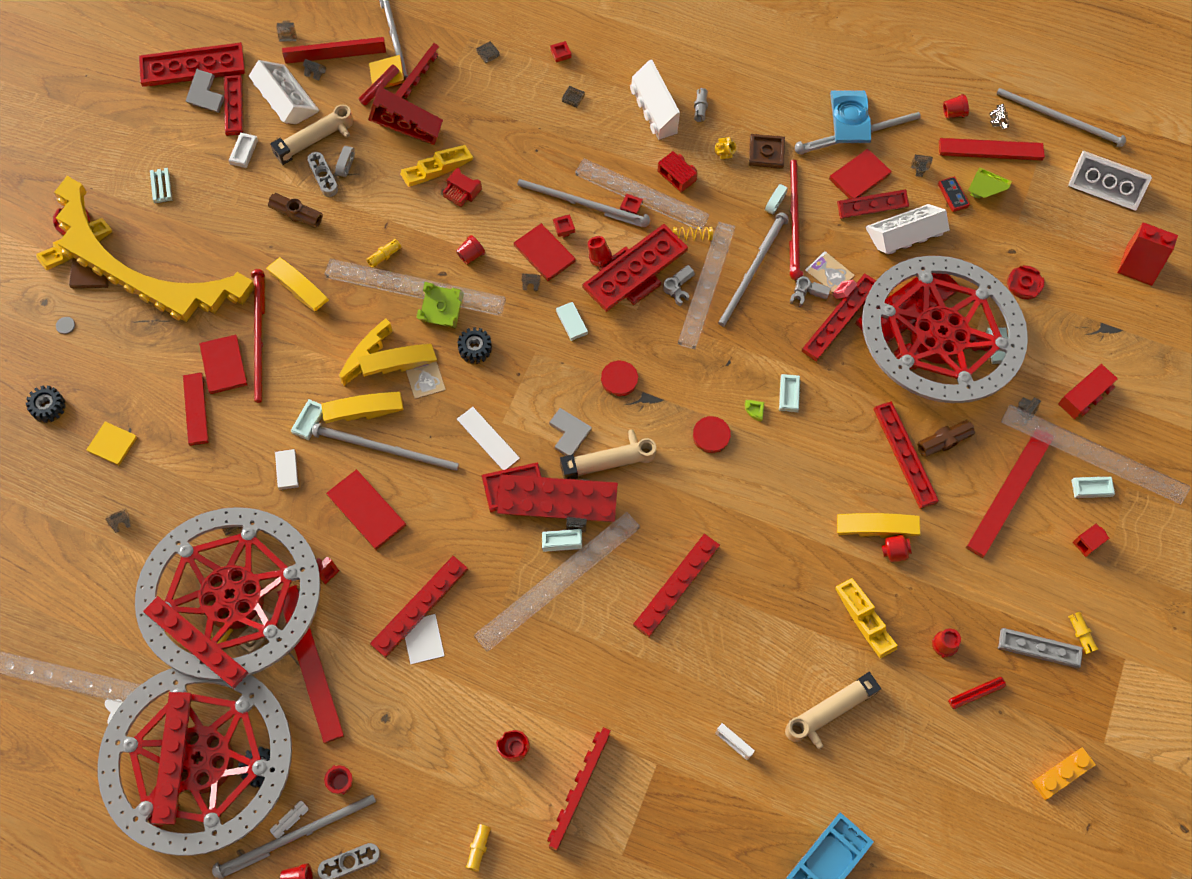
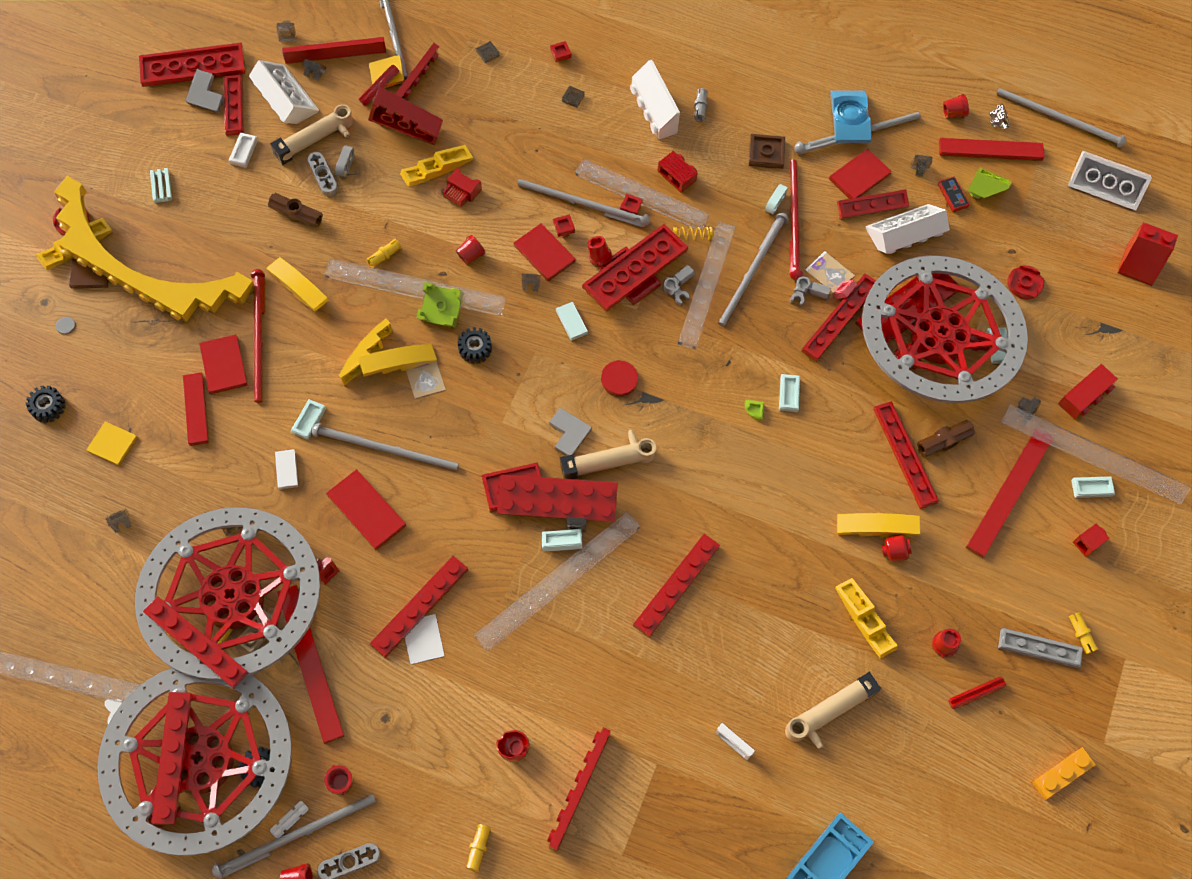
(362, 406): yellow slope -> none
(488, 438): white sticker -> none
(711, 434): red tile -> none
(725, 148): yellow gear -> none

